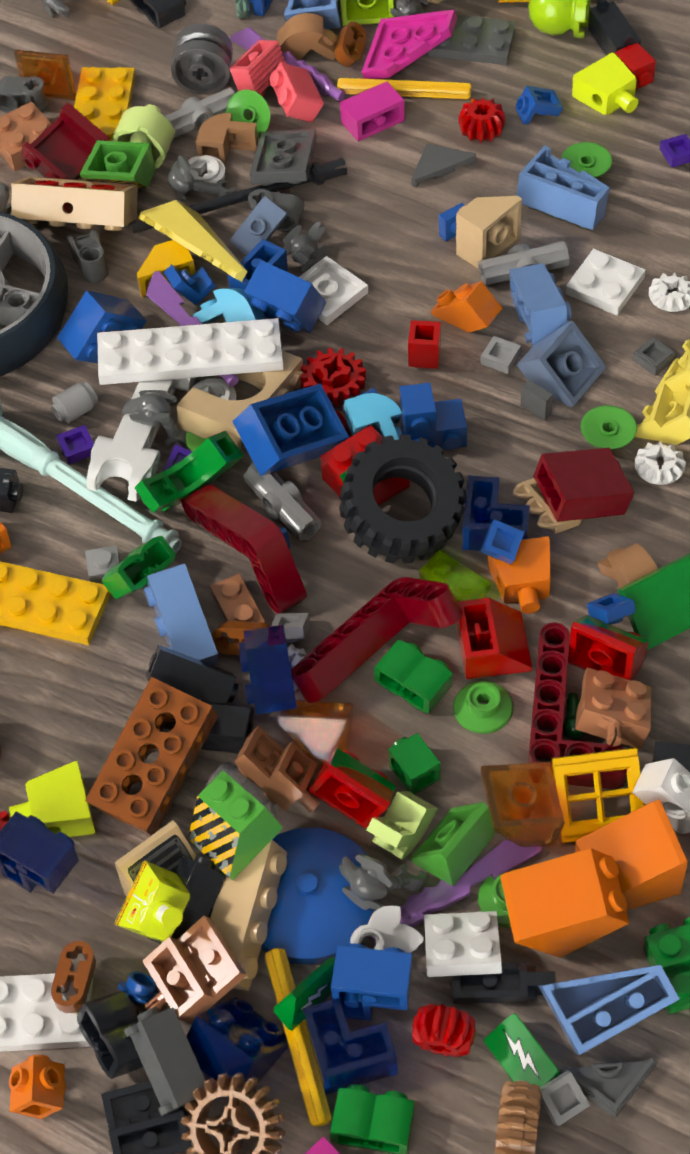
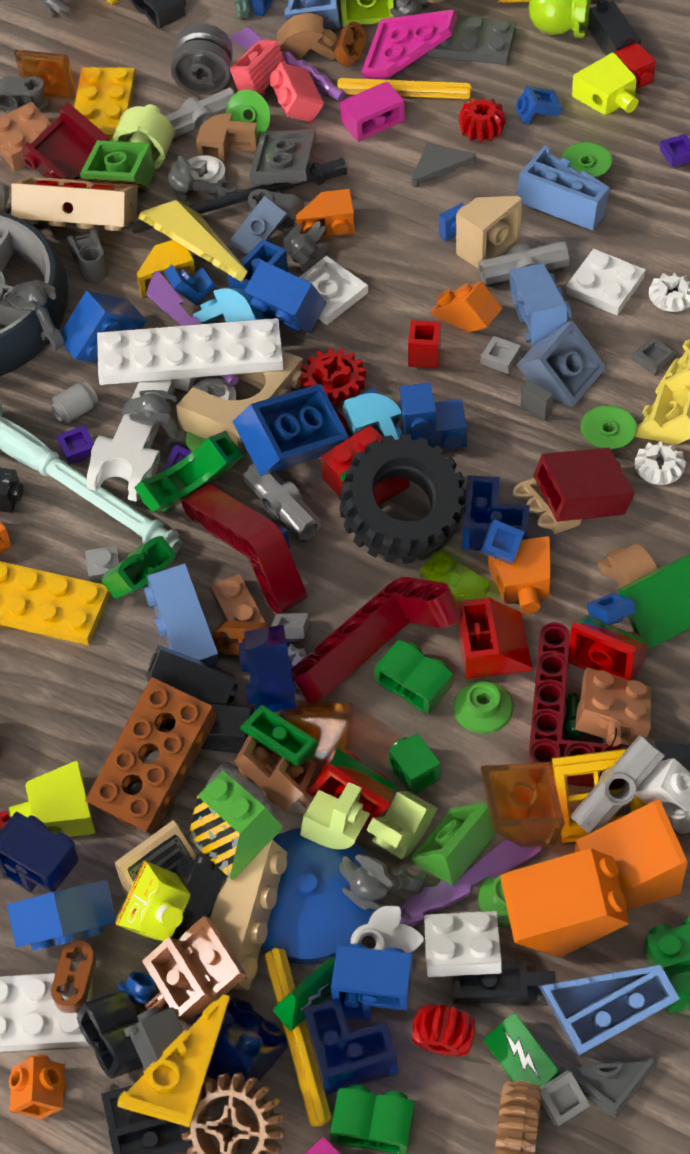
(34, 296): none -> dark grey piece
(62, 915): none -> blue brick
(175, 1081): none -> yellow wing
(280, 736): none -> green slope
(332, 210): none -> orange slope
(334, 820): none -> yellowish green brick
(633, 767): none -> light grey piece

